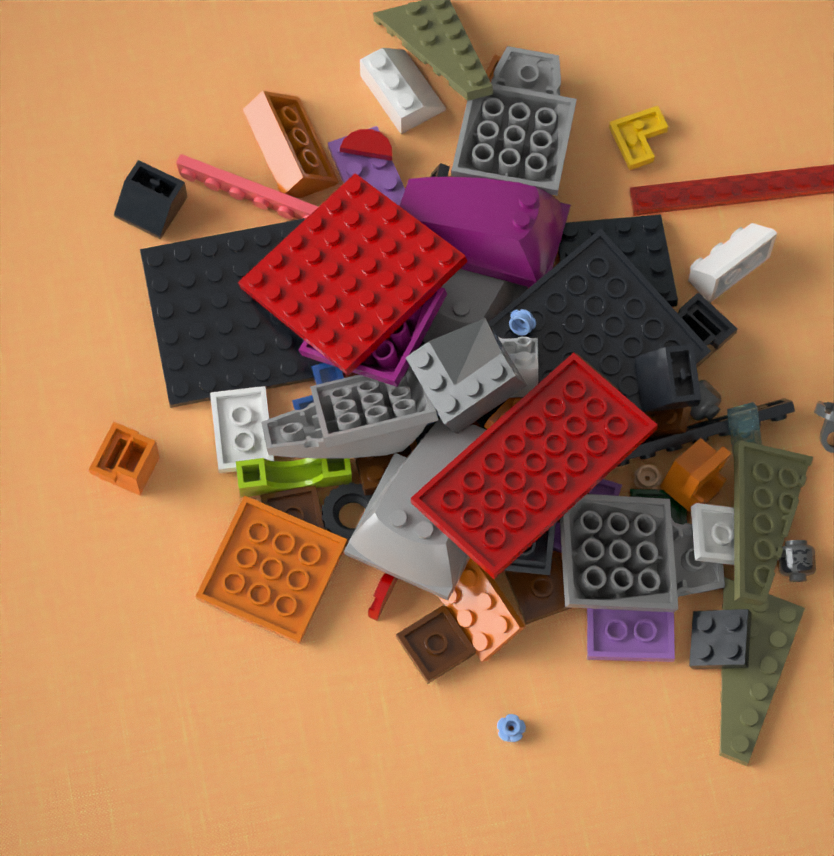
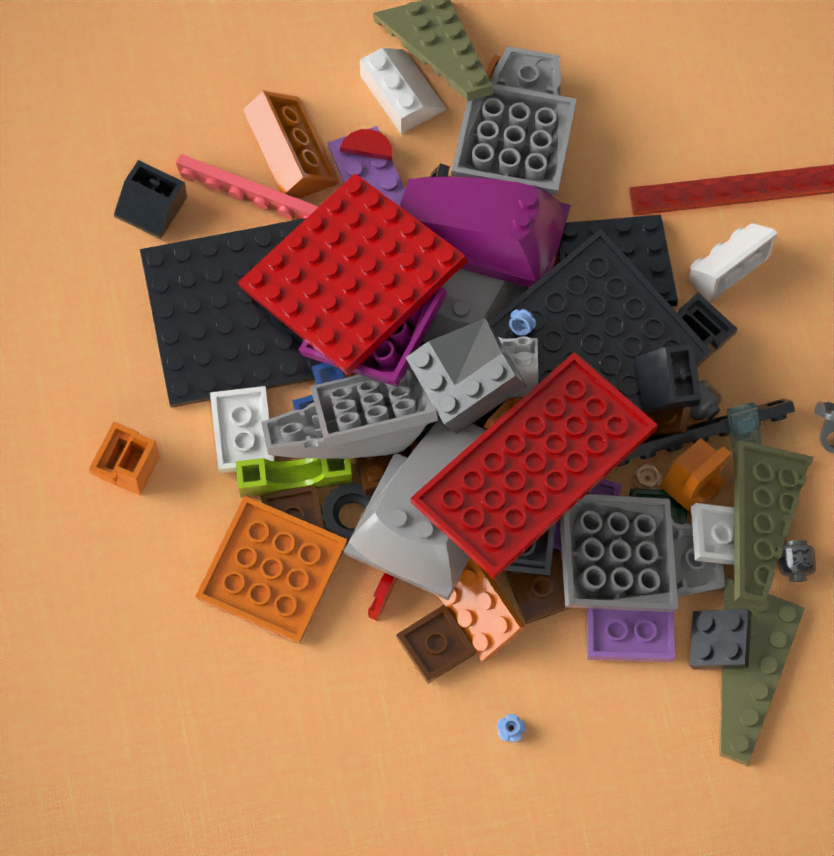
(631, 135): yellow plate -> none

